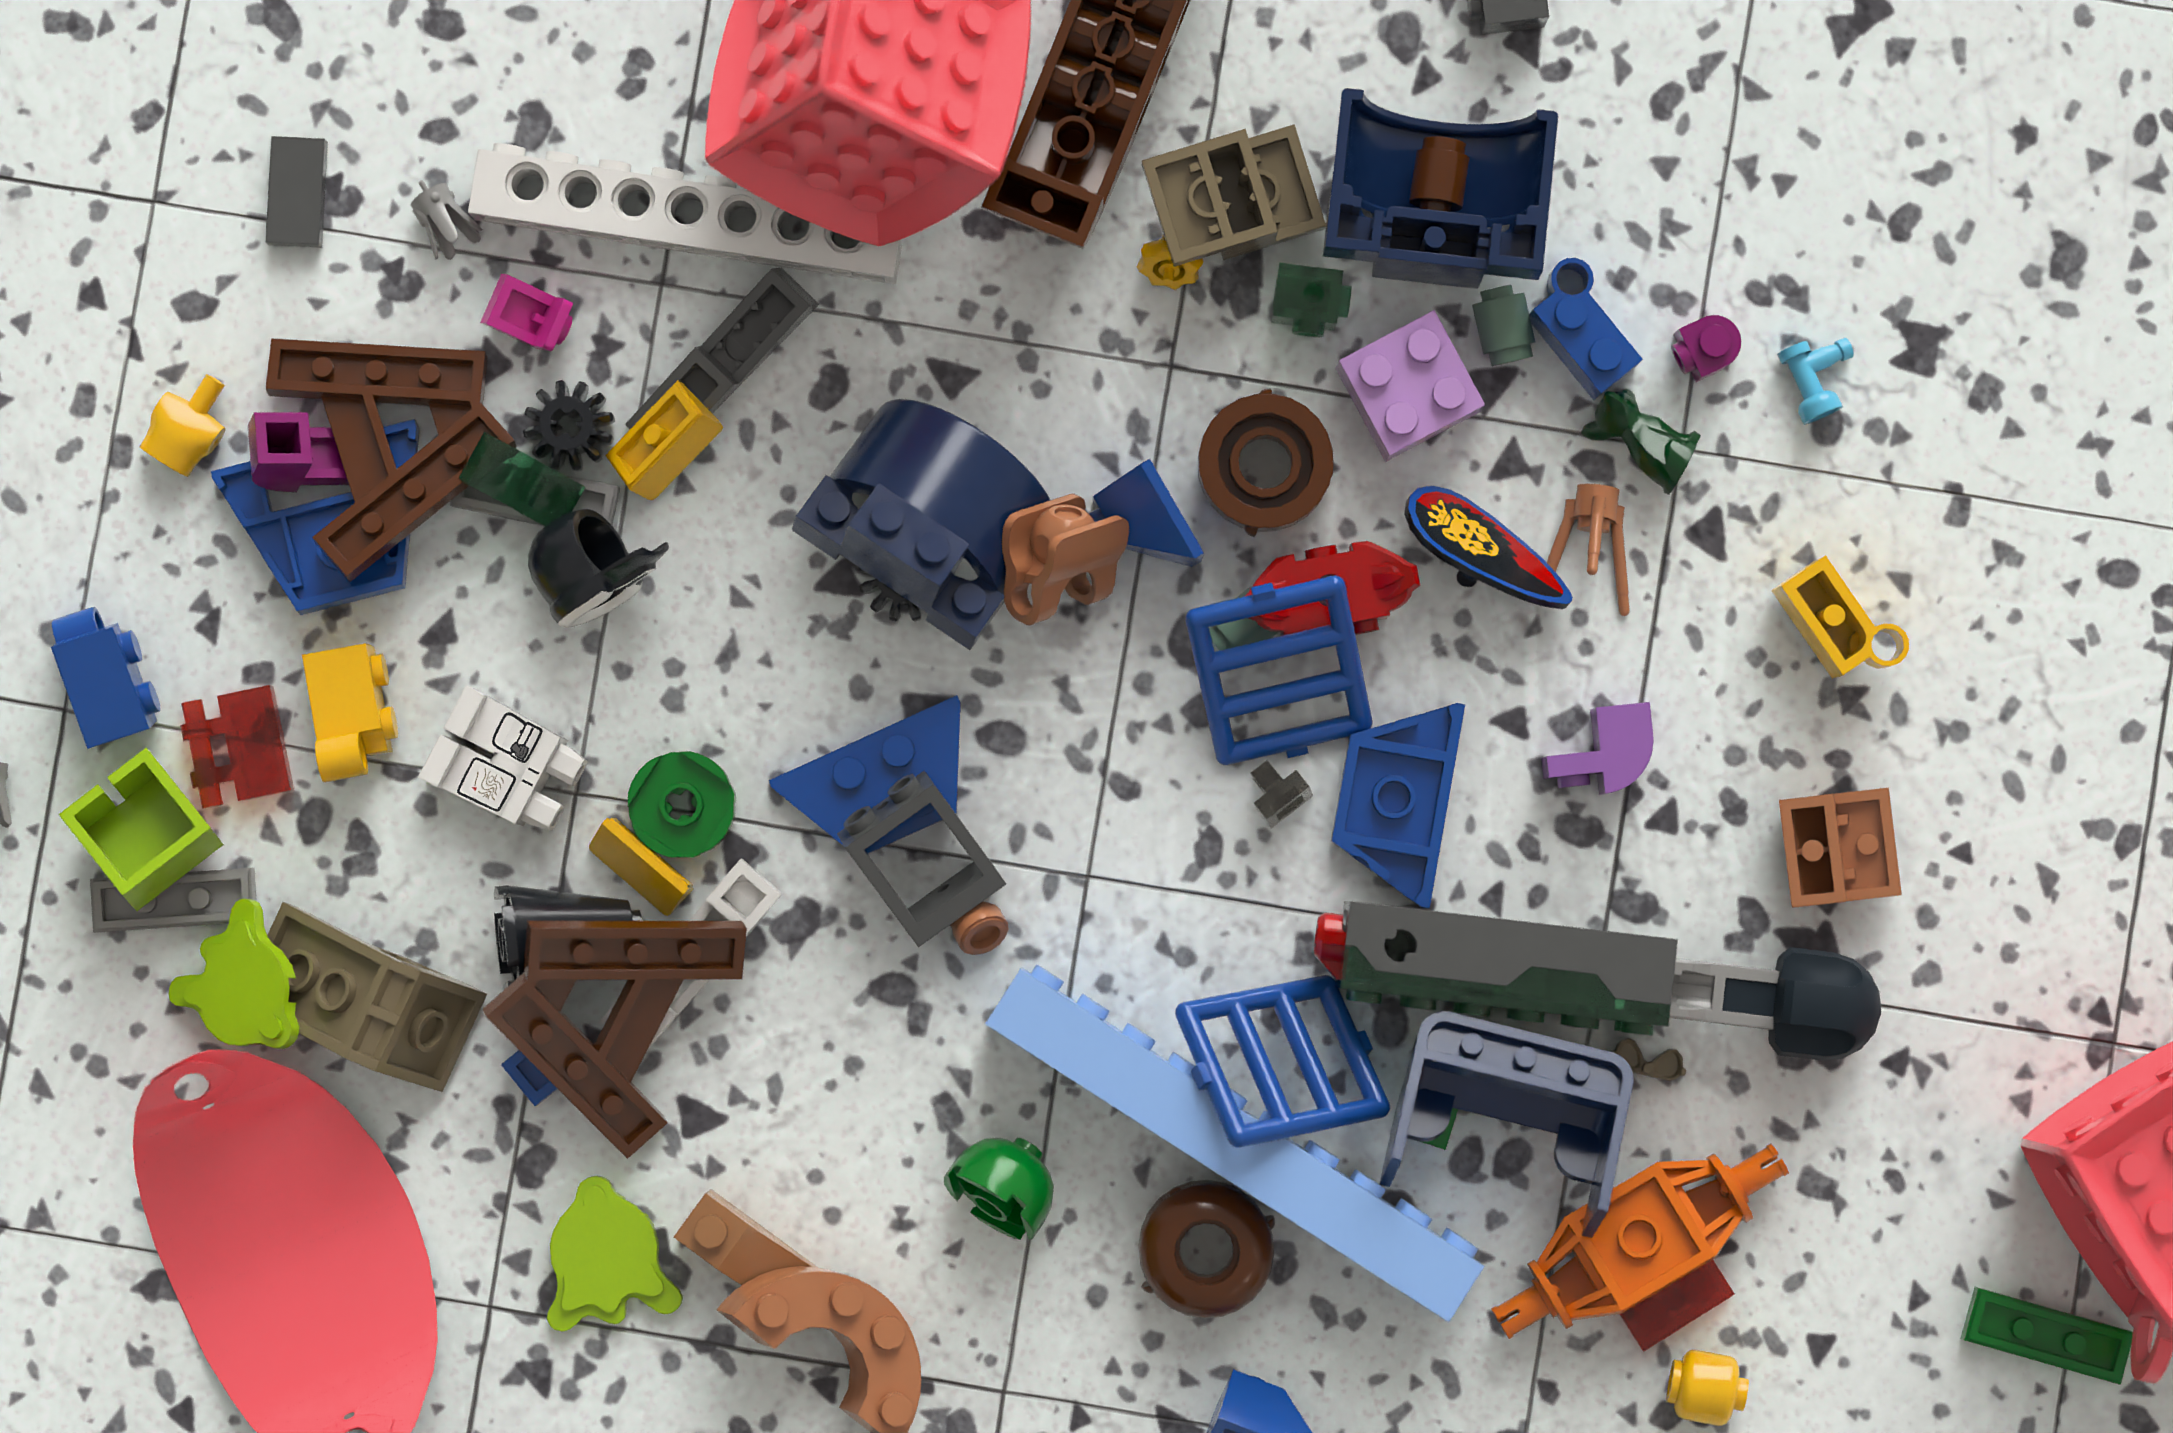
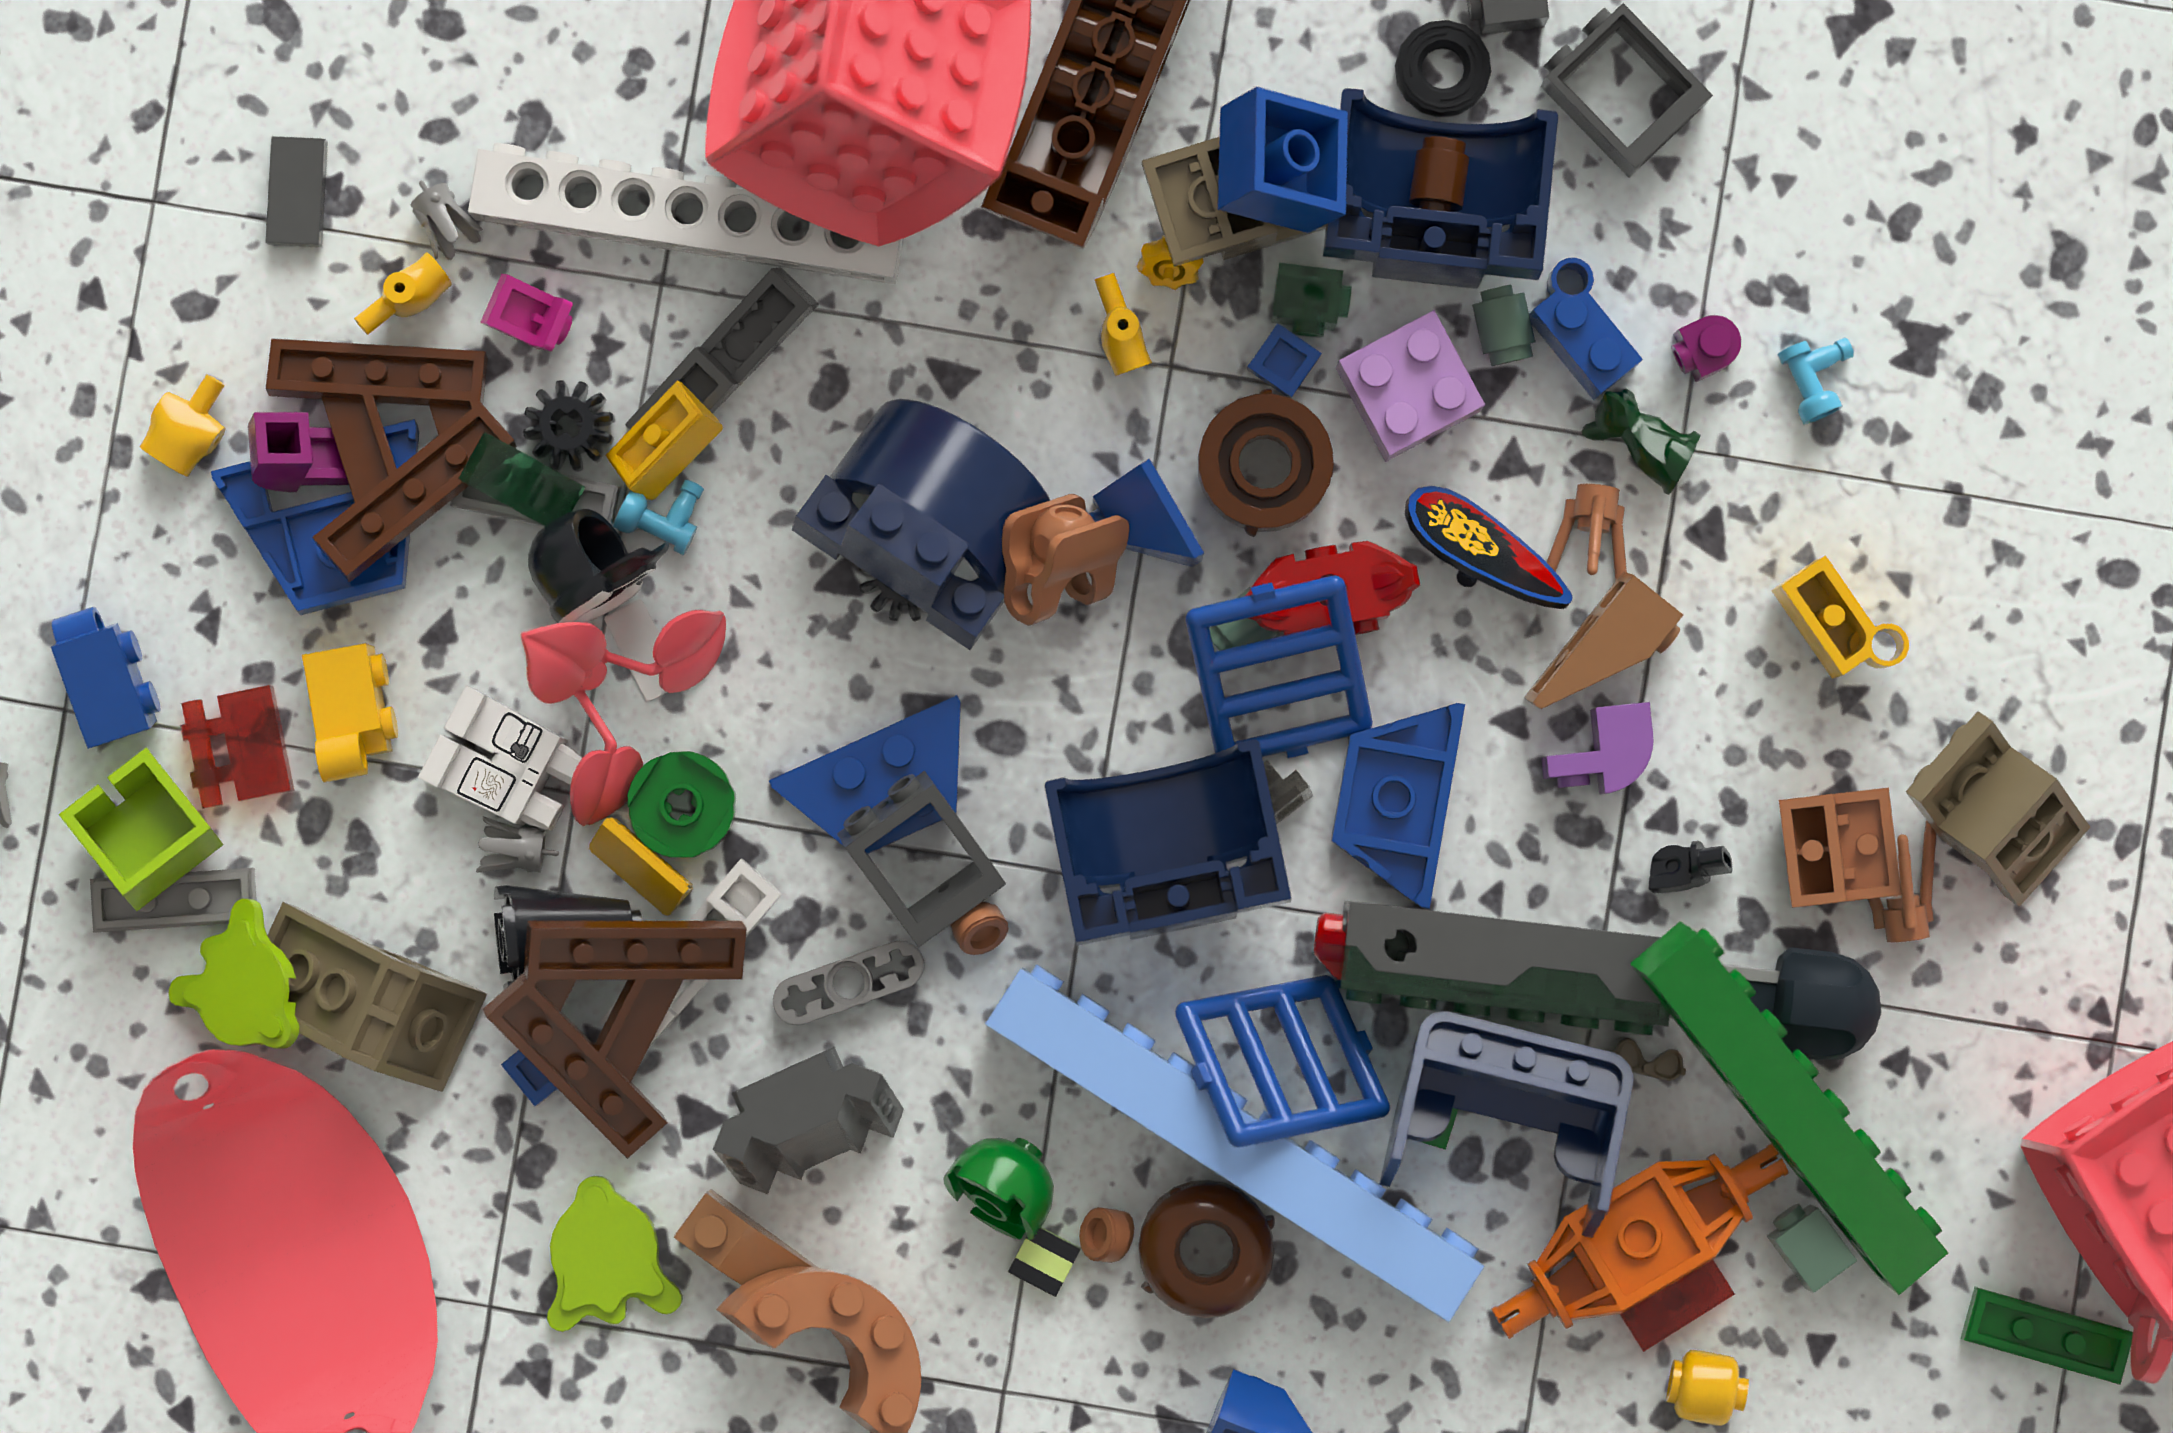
(406, 293): none -> yellow piece
(515, 847): none -> light grey piece
(572, 659): none -> coral plant
(635, 638): none -> white sticker
(672, 528): none -> medium azure piece
(804, 1119): none -> dark grey slope
(815, 1008): none -> light grey beam
(1044, 1261): none -> tile
(1106, 1234): none -> nougat tile
(1125, 347): none -> yellow piece
(1168, 846): none -> dark blue piece
(1282, 160): none -> blue brick
(1284, 361): none -> blue plate
(1448, 36): none -> black tyre
(1599, 30): none -> dark grey window
(1616, 635): none -> medium nougat slope
(1683, 868): none -> black piece
(1789, 1106): none -> green brick
(1810, 1246): none -> sand green brick
(1907, 914): none -> nougat plant
(1998, 808): none -> dark tan bracket

